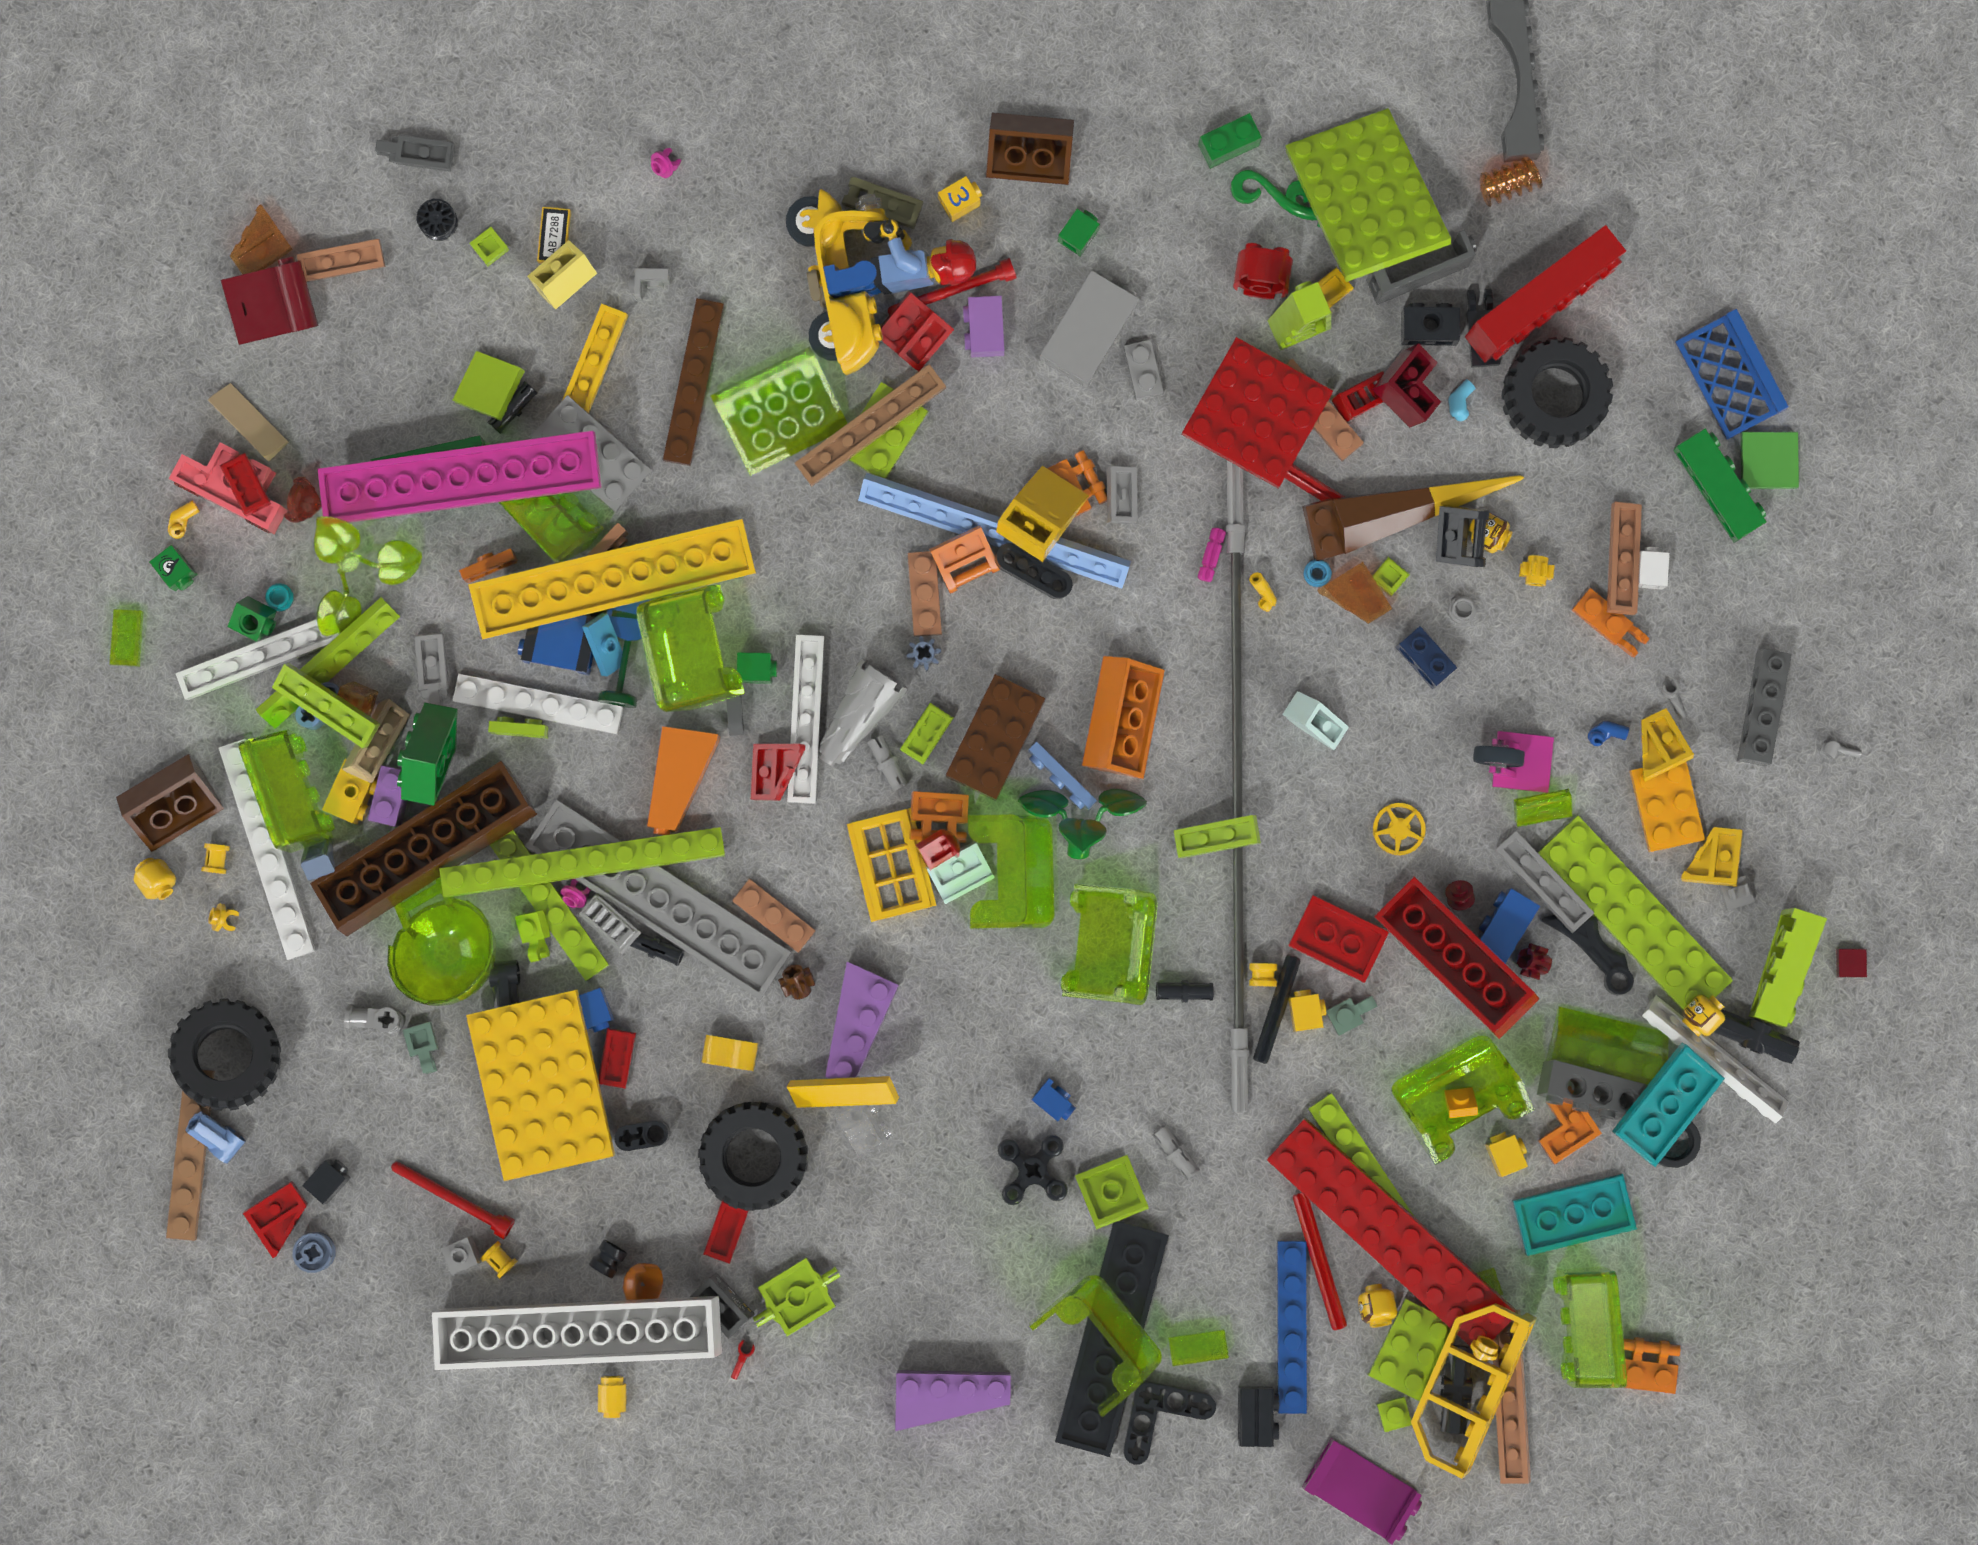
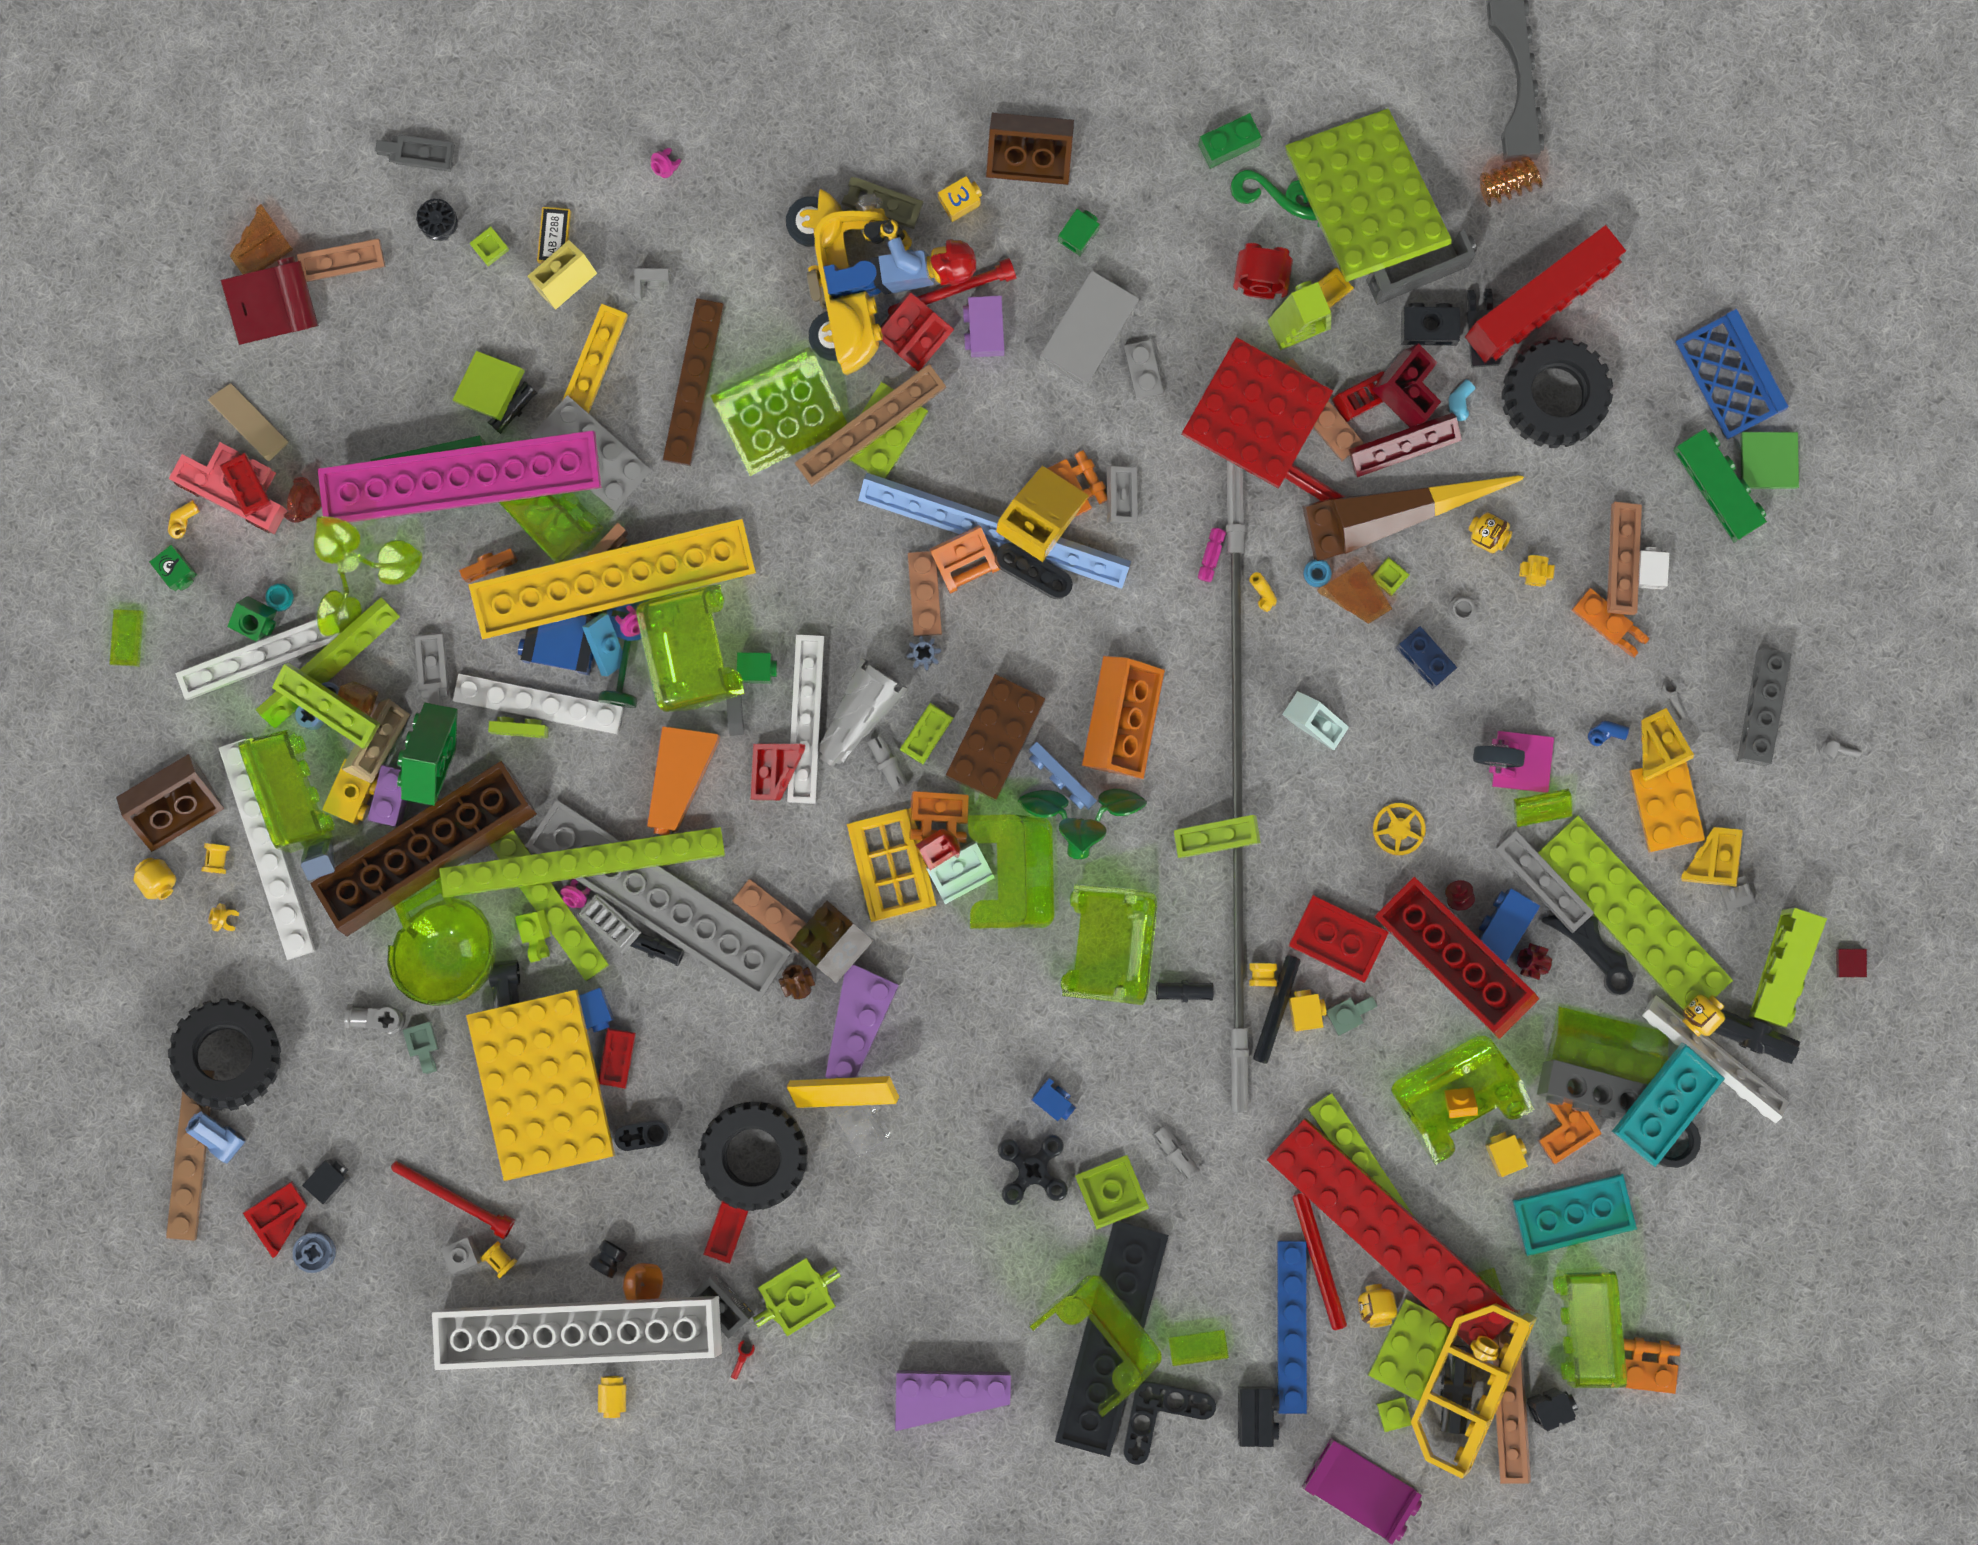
(629, 625): none -> dark pink plate
(729, 1052): yellow axle -> none
(831, 941): none -> dark brown brick
(1405, 444): none -> plate
(1454, 535): black plate -> none
(1552, 1408): none -> black brick

